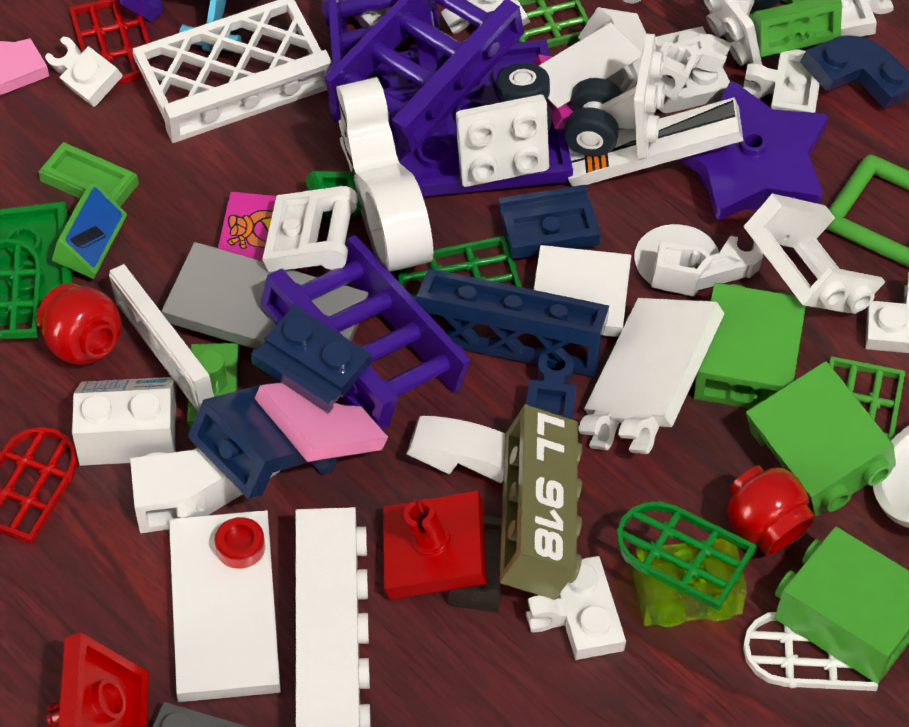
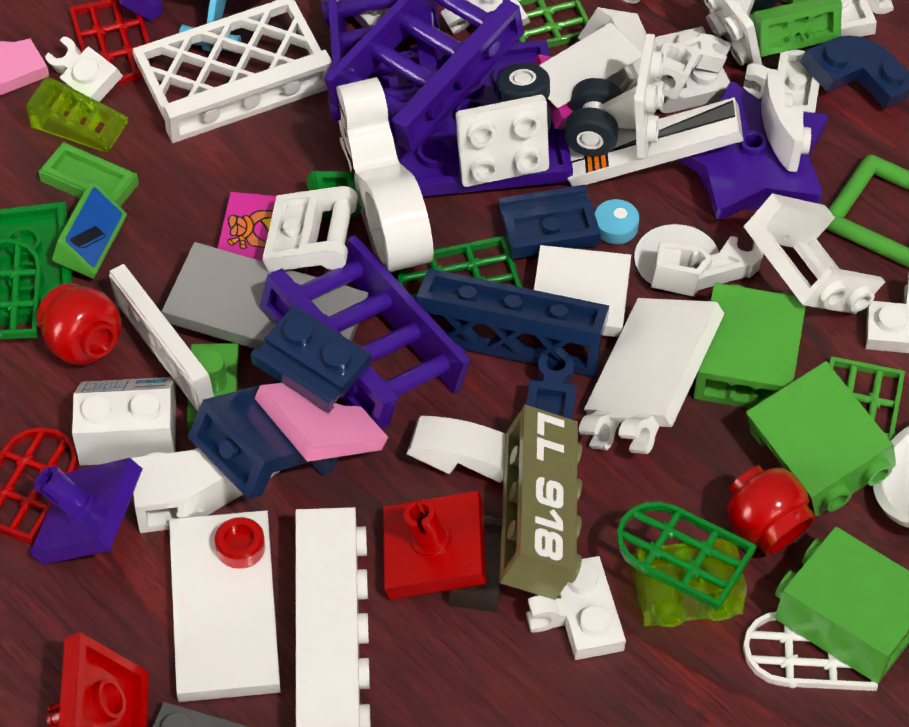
(55, 98): none -> clear neon green slope
(83, 509): none -> dark purple tile
(617, 221): none -> medium azure tile
(784, 123): none -> white slope

